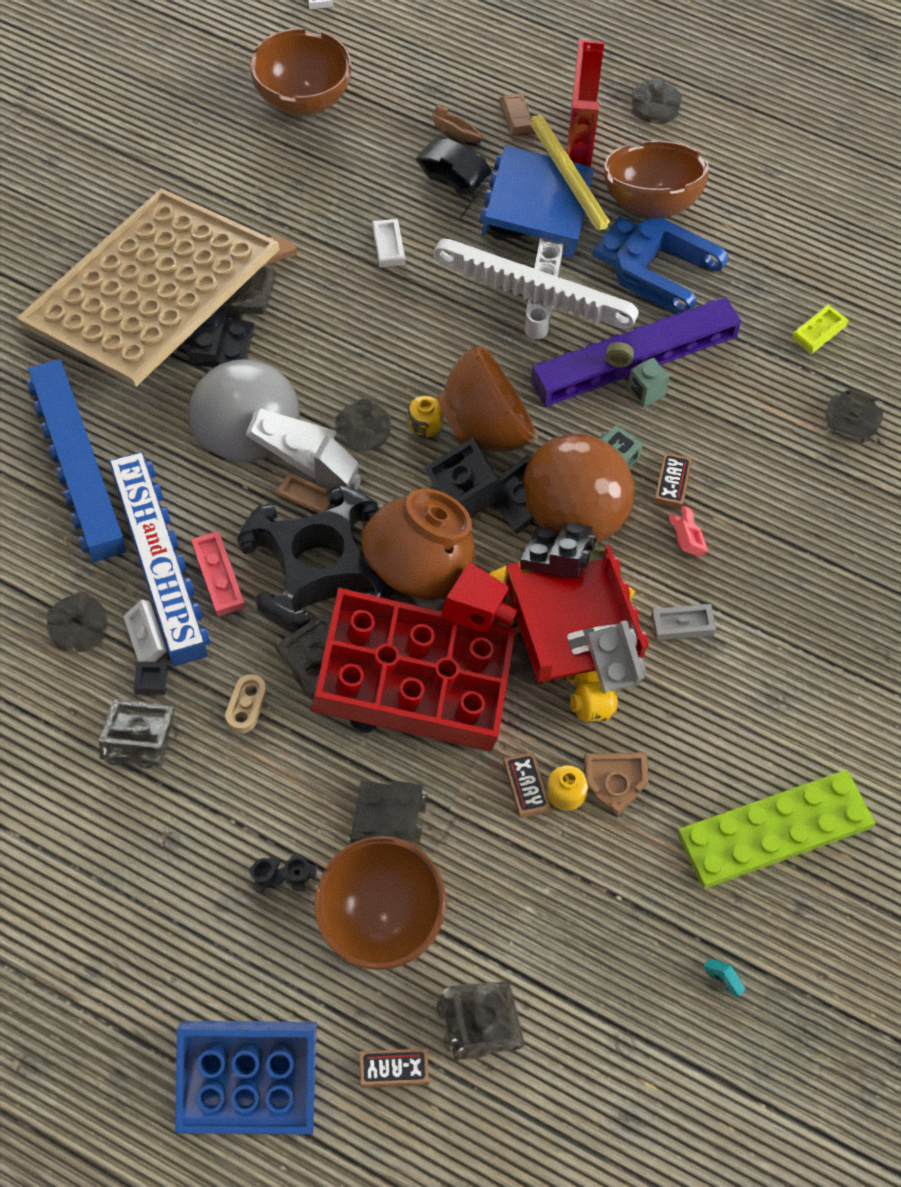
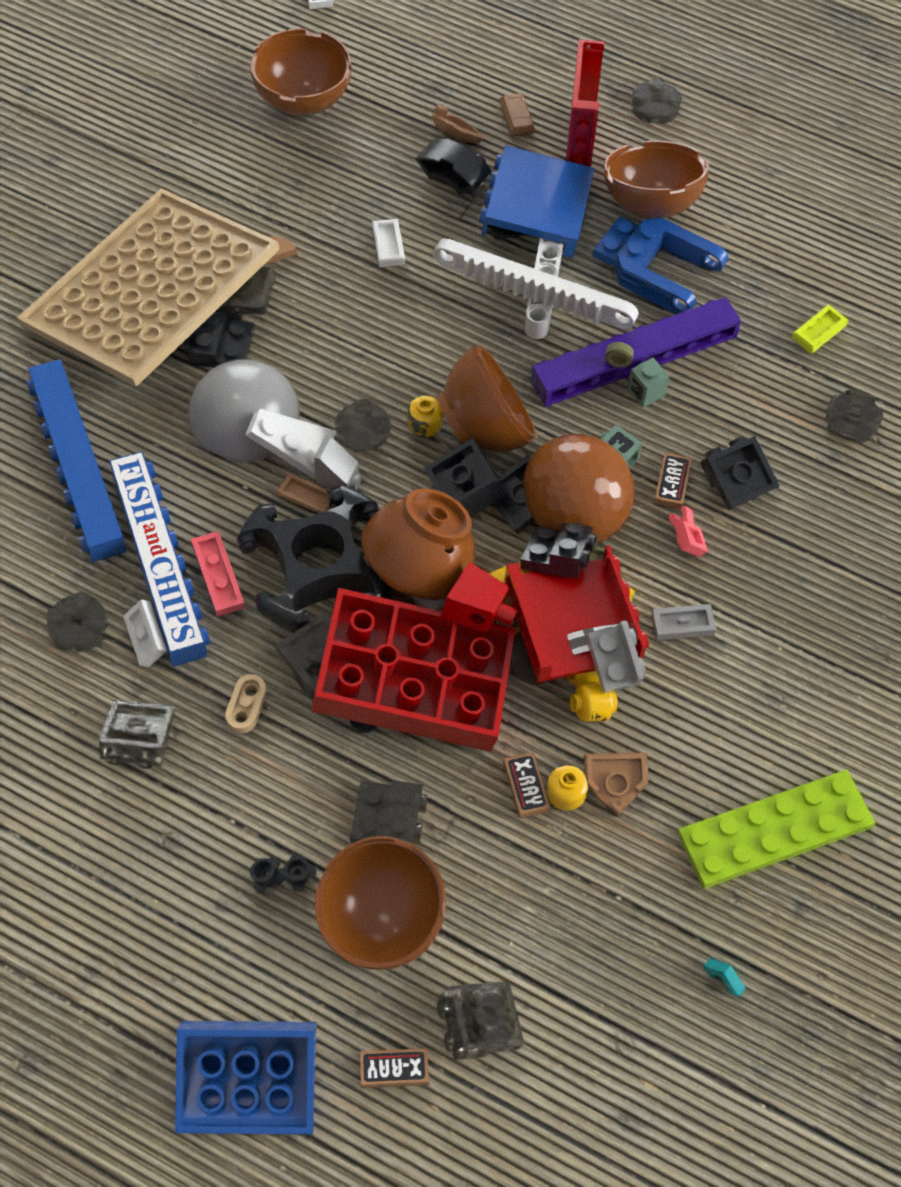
(151, 678): black plate -> none
(569, 173): light yellow axle -> none
(739, 471): none -> black plate

